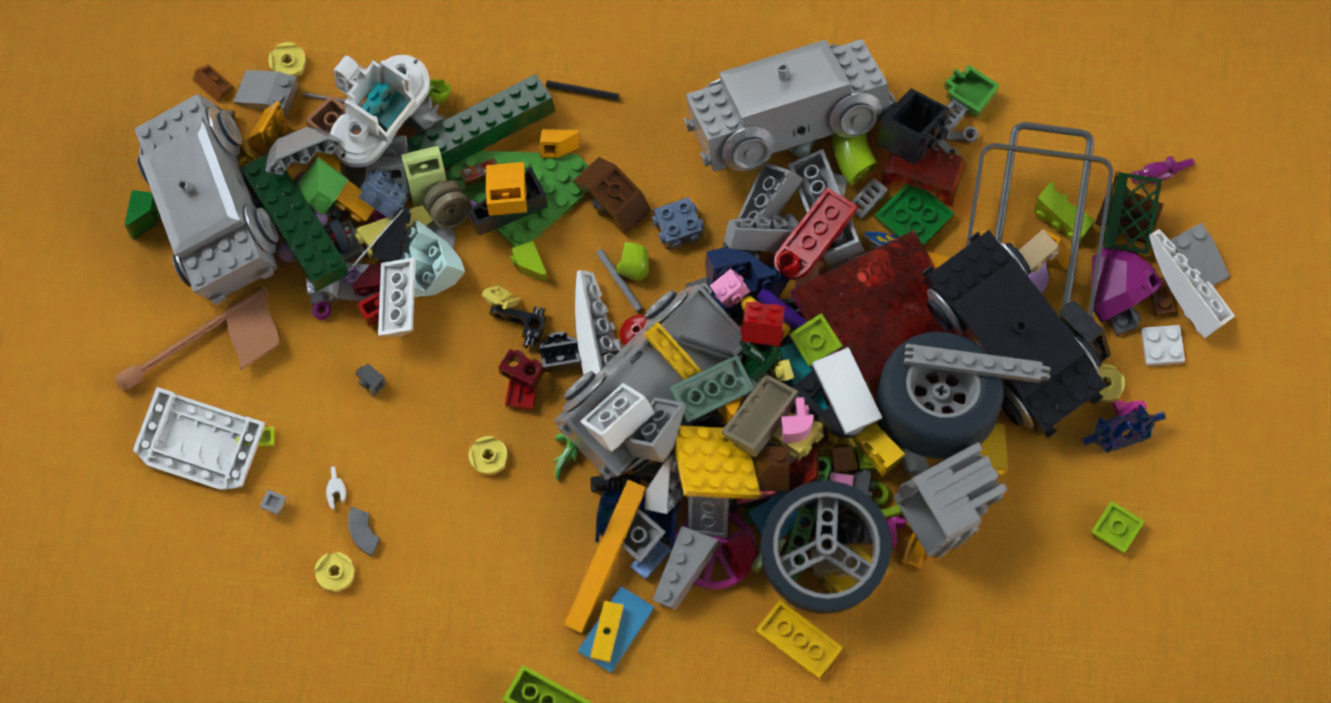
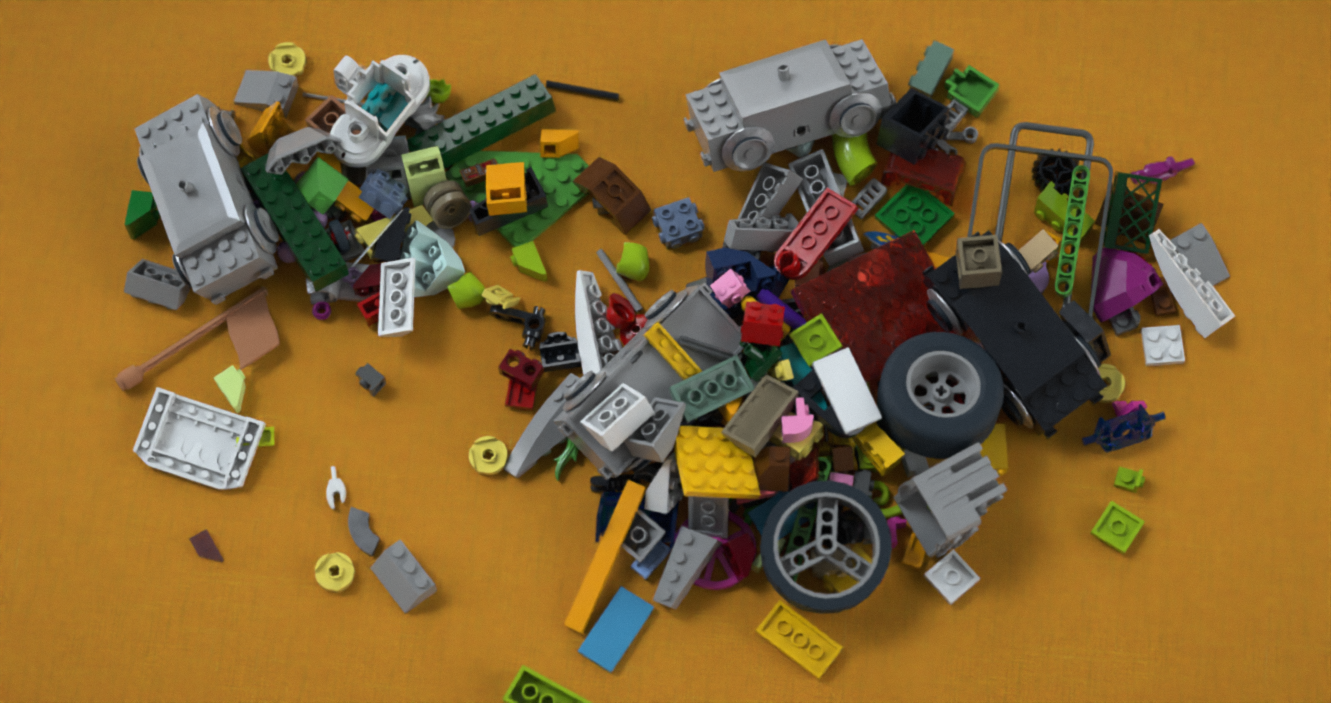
(156, 284): none -> light grey slope
(205, 546): none -> tile
(212, 82): dark orange slope -> none
(232, 386): none -> yellowish green slope
(273, 502): light grey tile -> none
(403, 576): none -> light grey slope
(467, 291): none -> lime piece
(540, 433): none -> light grey wedge
(609, 620): yellow tile -> none
(620, 312): none -> red cap
(931, 68): none -> sand green brick
(951, 577): none -> white plate
(975, 363): light grey hinge -> none
(978, 261): none -> dark tan brick
(1040, 172): none -> black gear
(1070, 222): none -> bright green beam
(1129, 479): none -> lime bracket

